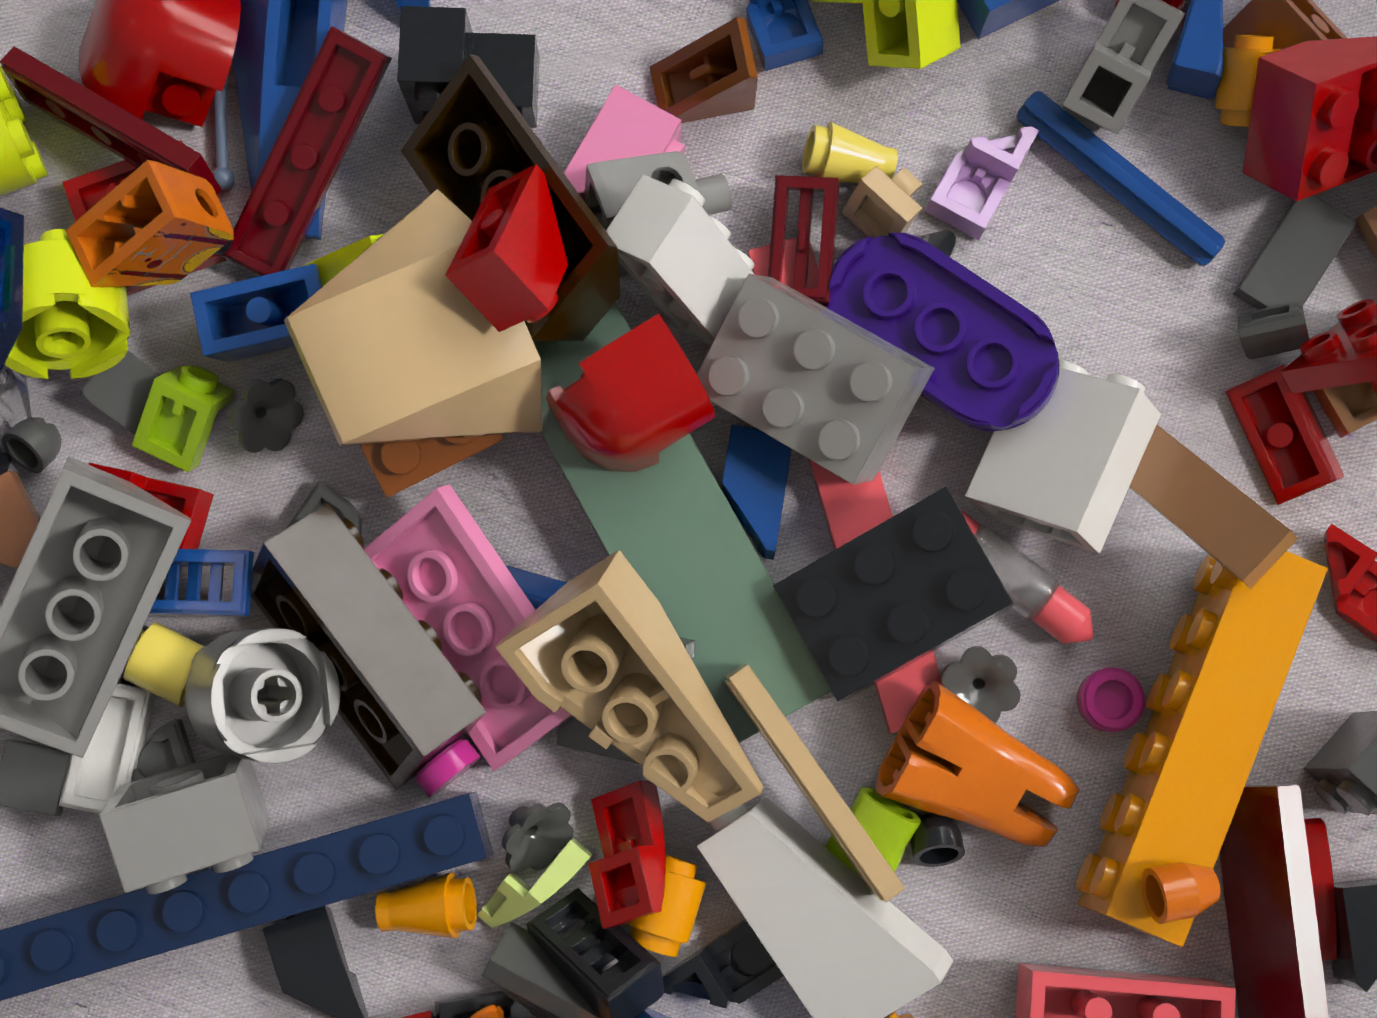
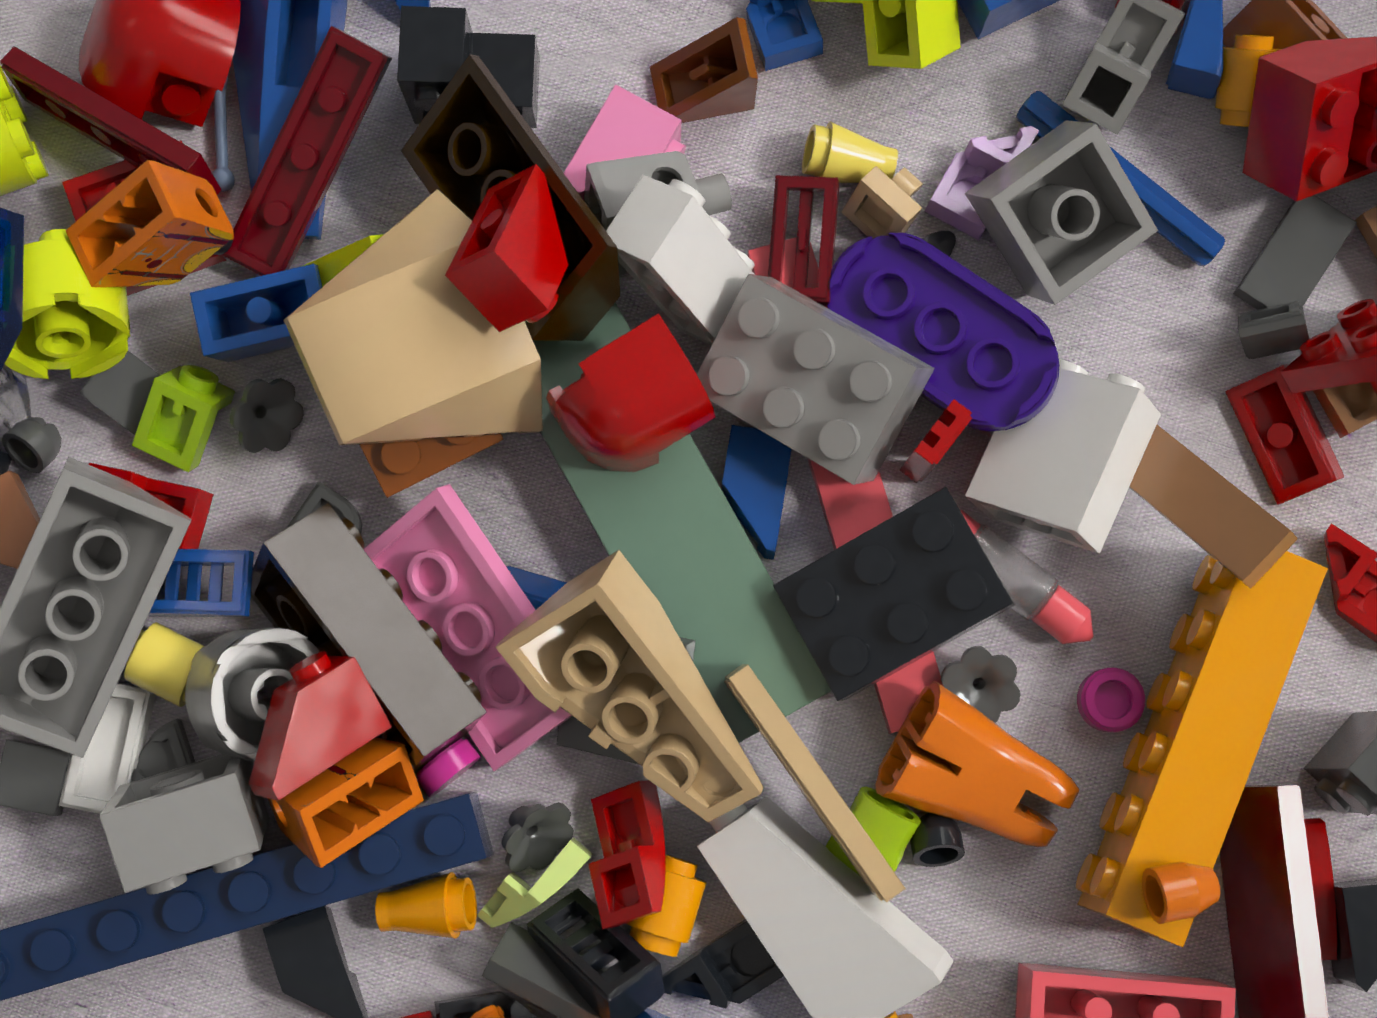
(314, 723): none -> slope
(349, 801): none -> orange torso
(937, 442): none -> red tile
(1062, 211): none -> light grey brick

